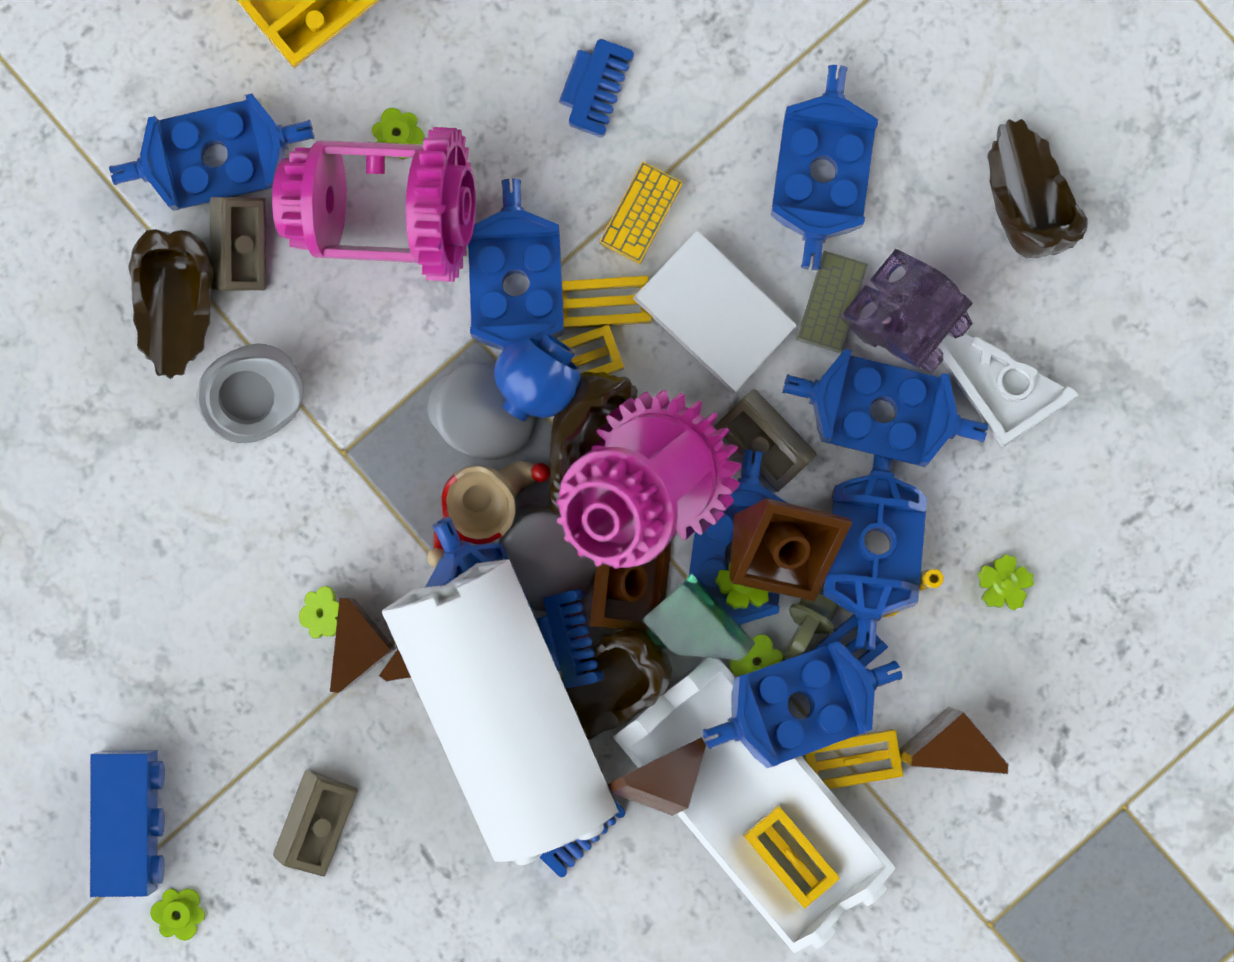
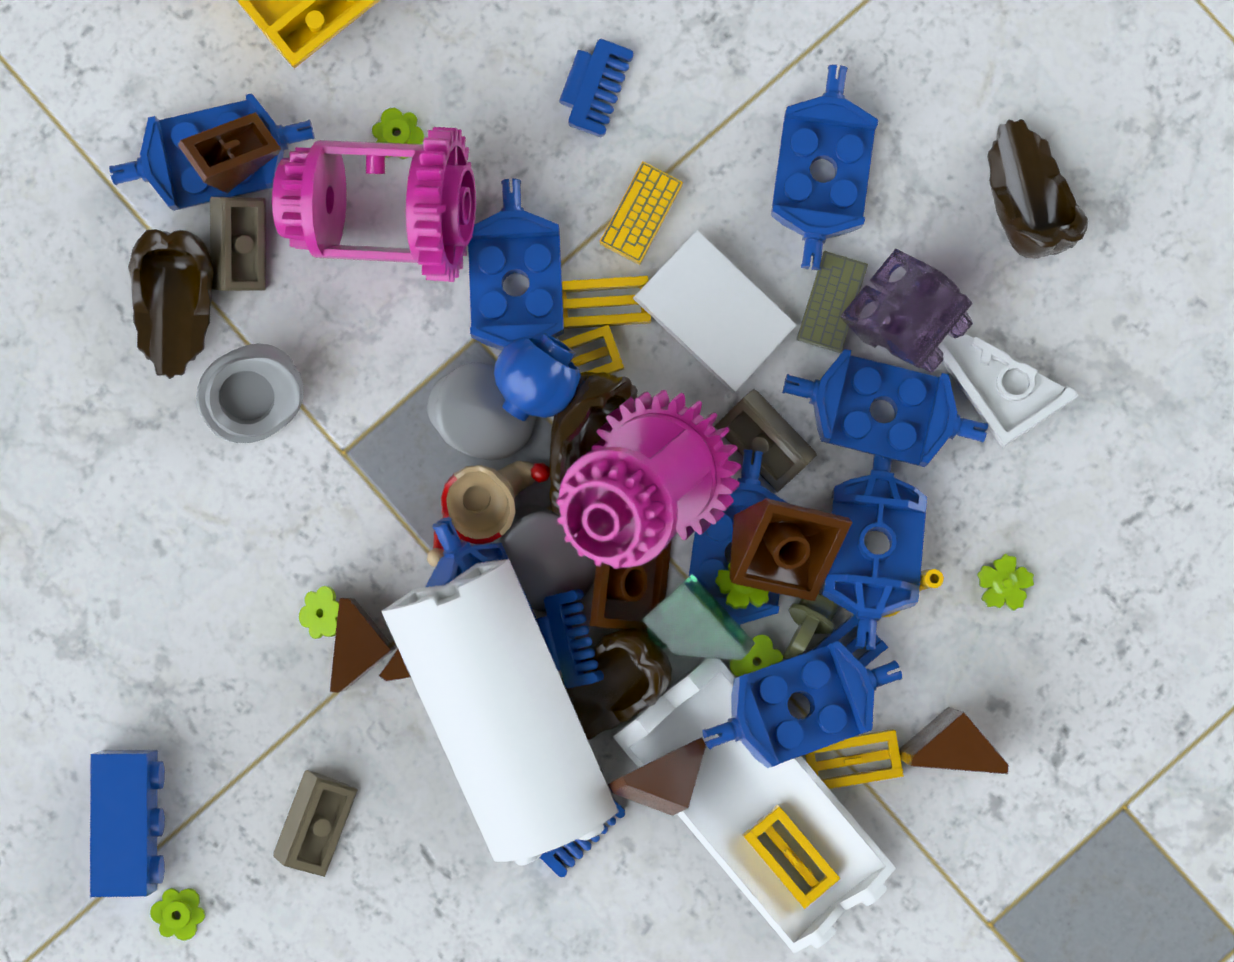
(230, 151): none -> reddish brown slope

